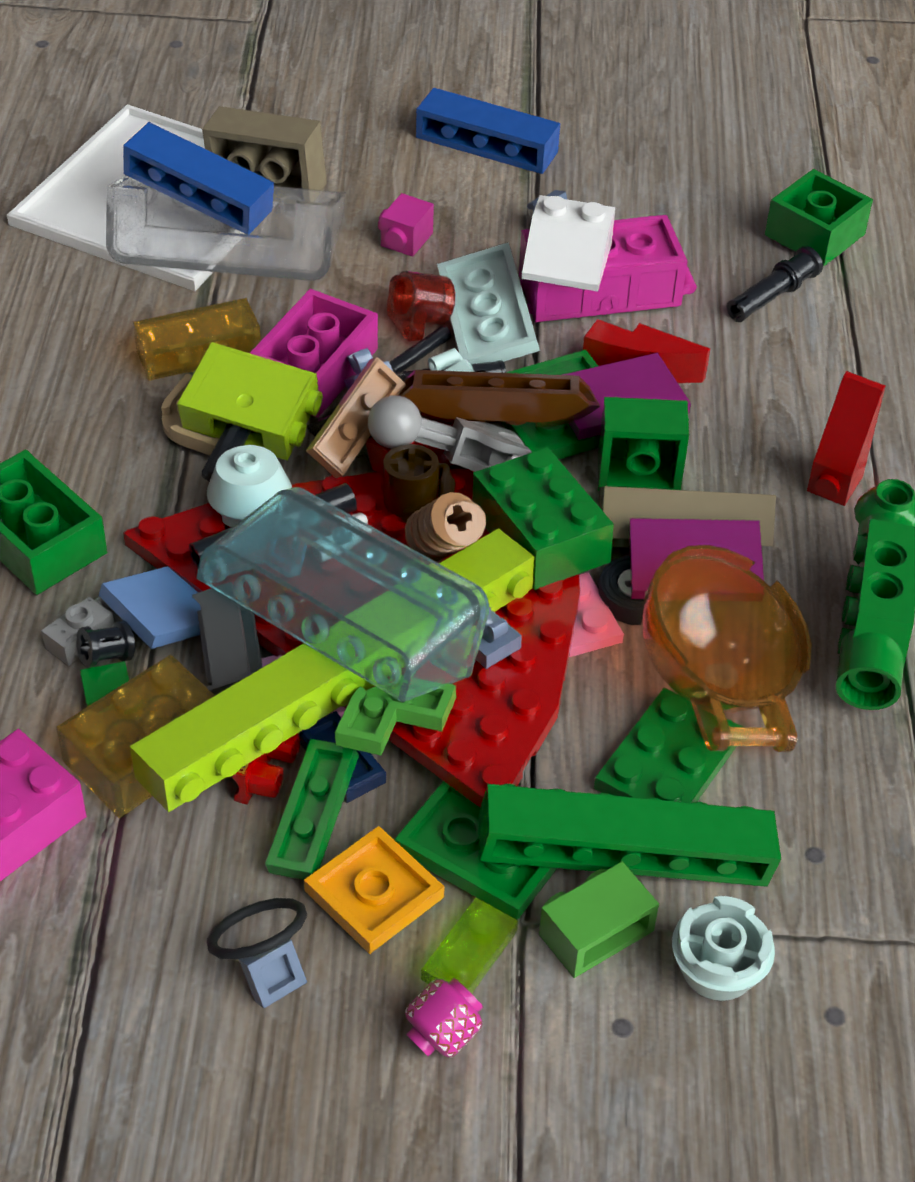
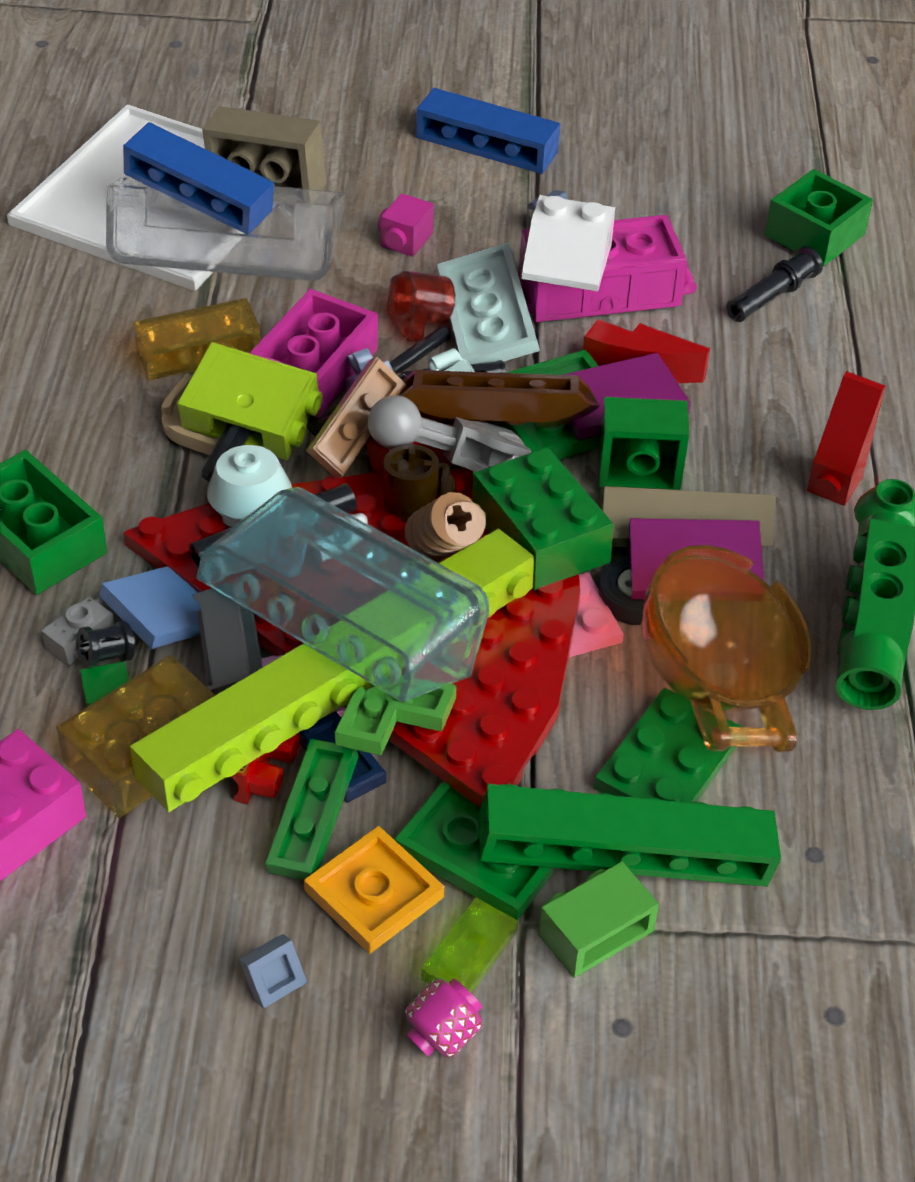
(266, 945): black piece -> none
(497, 641): sand blue tile -> none
(723, 948): light aqua cone -> none

